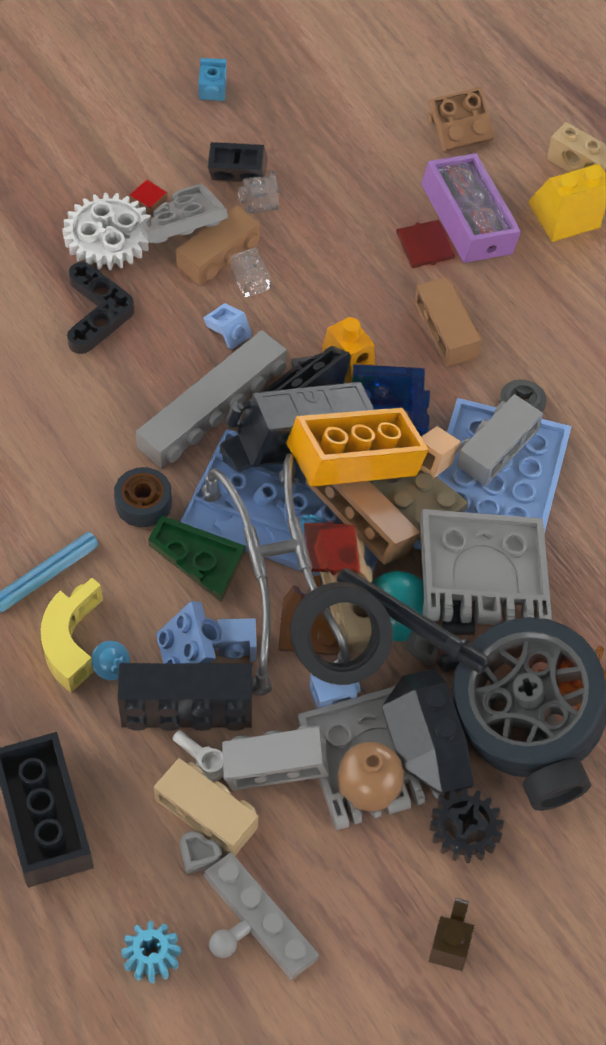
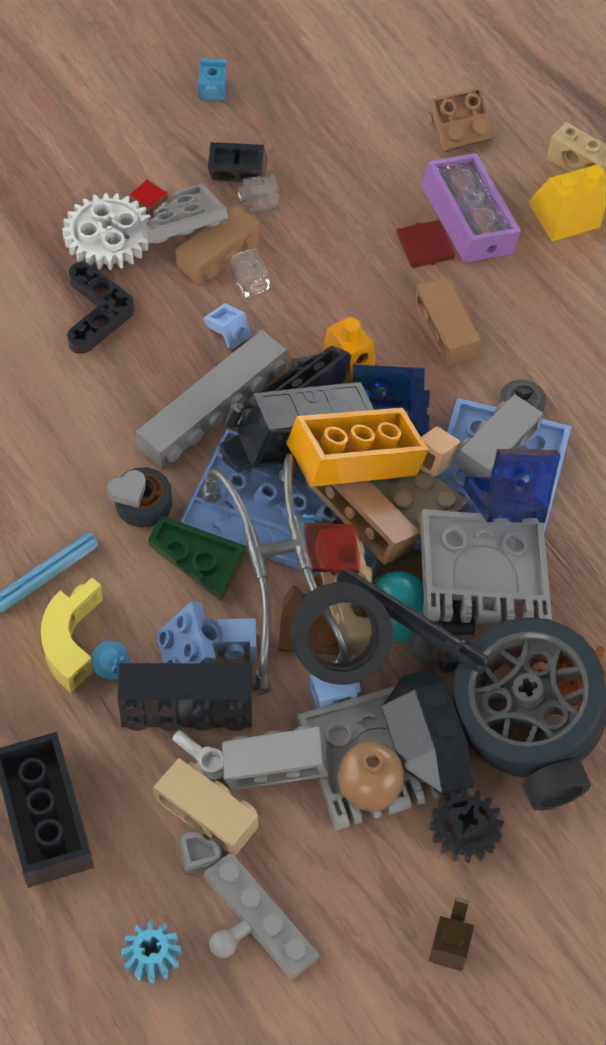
(127, 489): none -> light grey tile
(507, 493): none -> clear blue bracket

